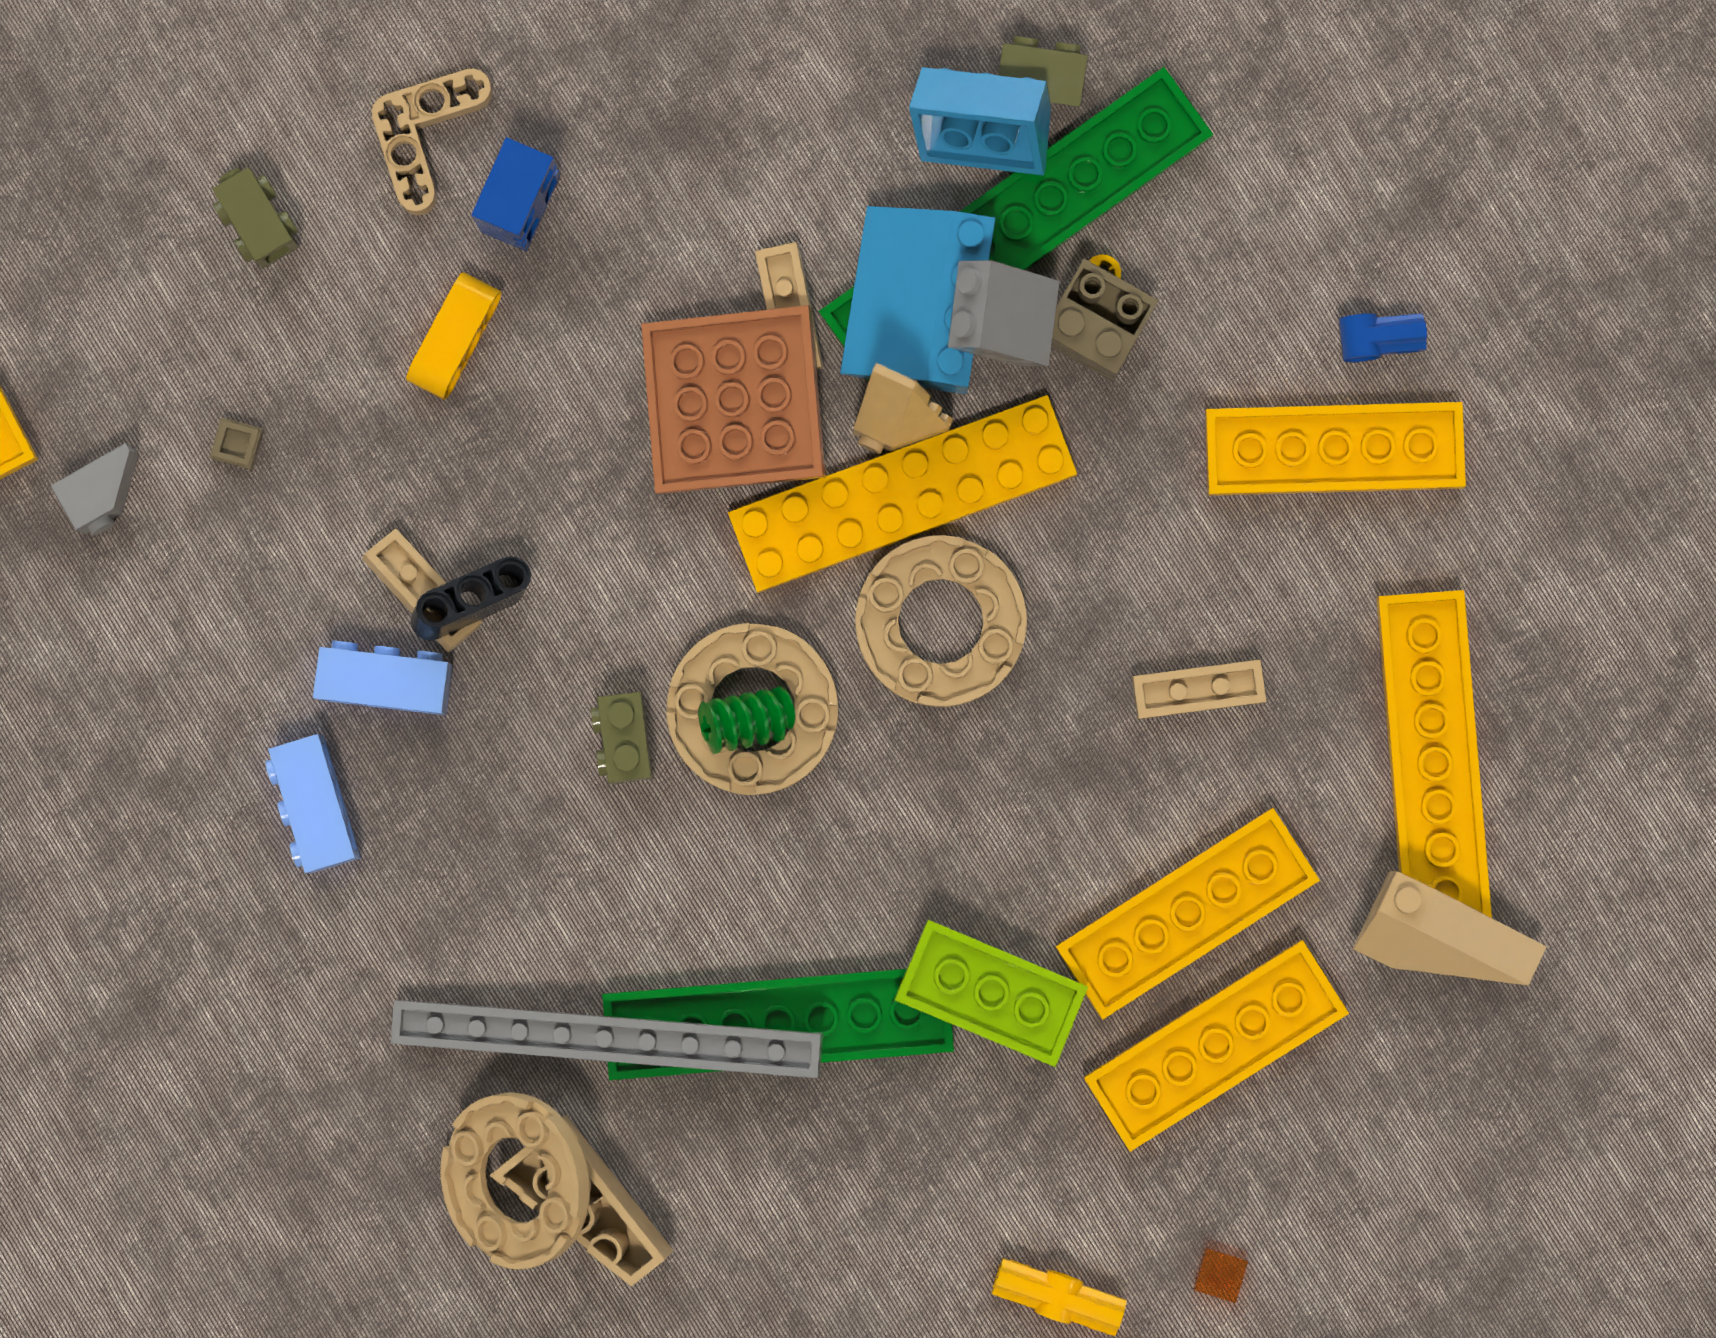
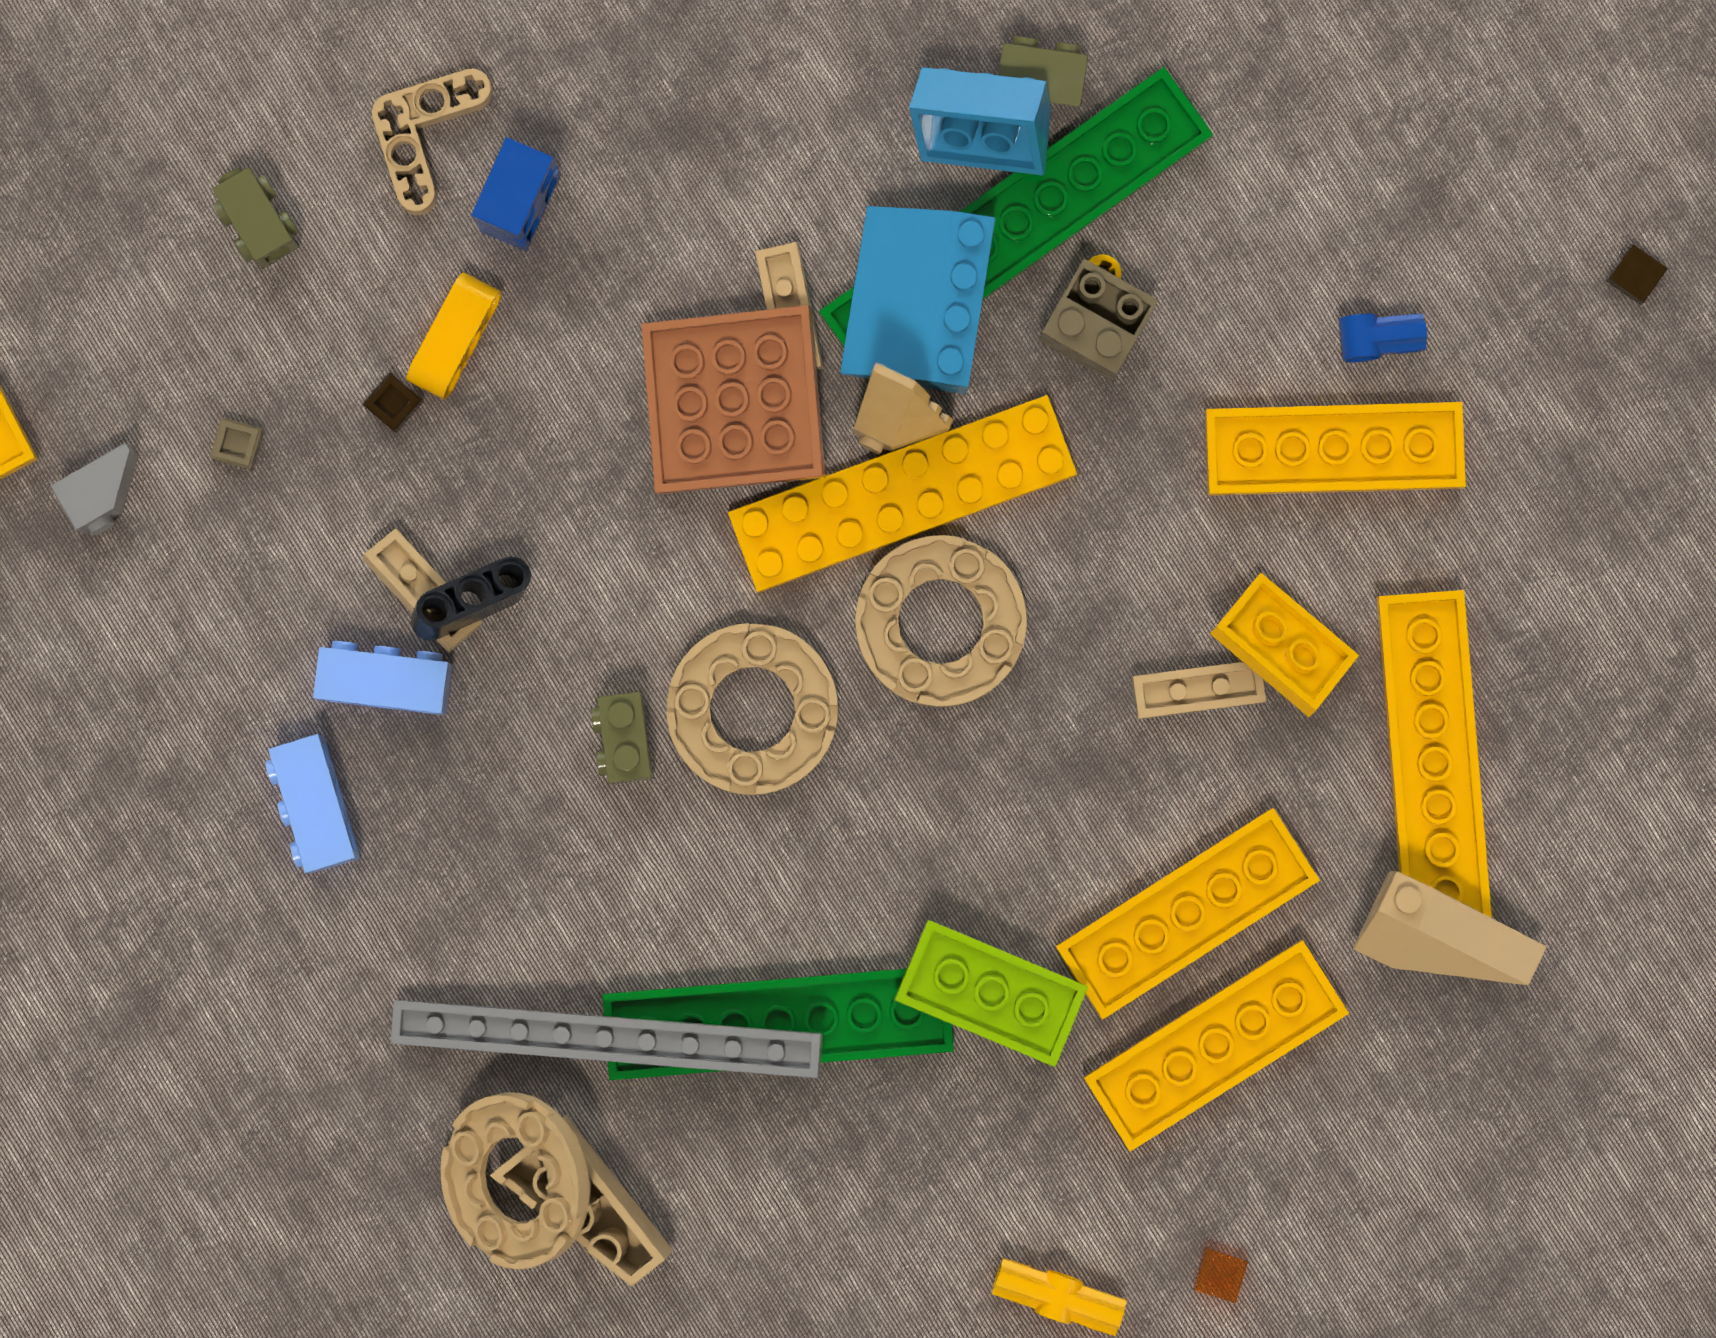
(393, 402): none -> dark brown tile
(746, 717): green piece -> none
(1003, 313): light grey brick -> none
(1284, 644): none -> yellow plate
(1636, 274): none -> dark brown tile

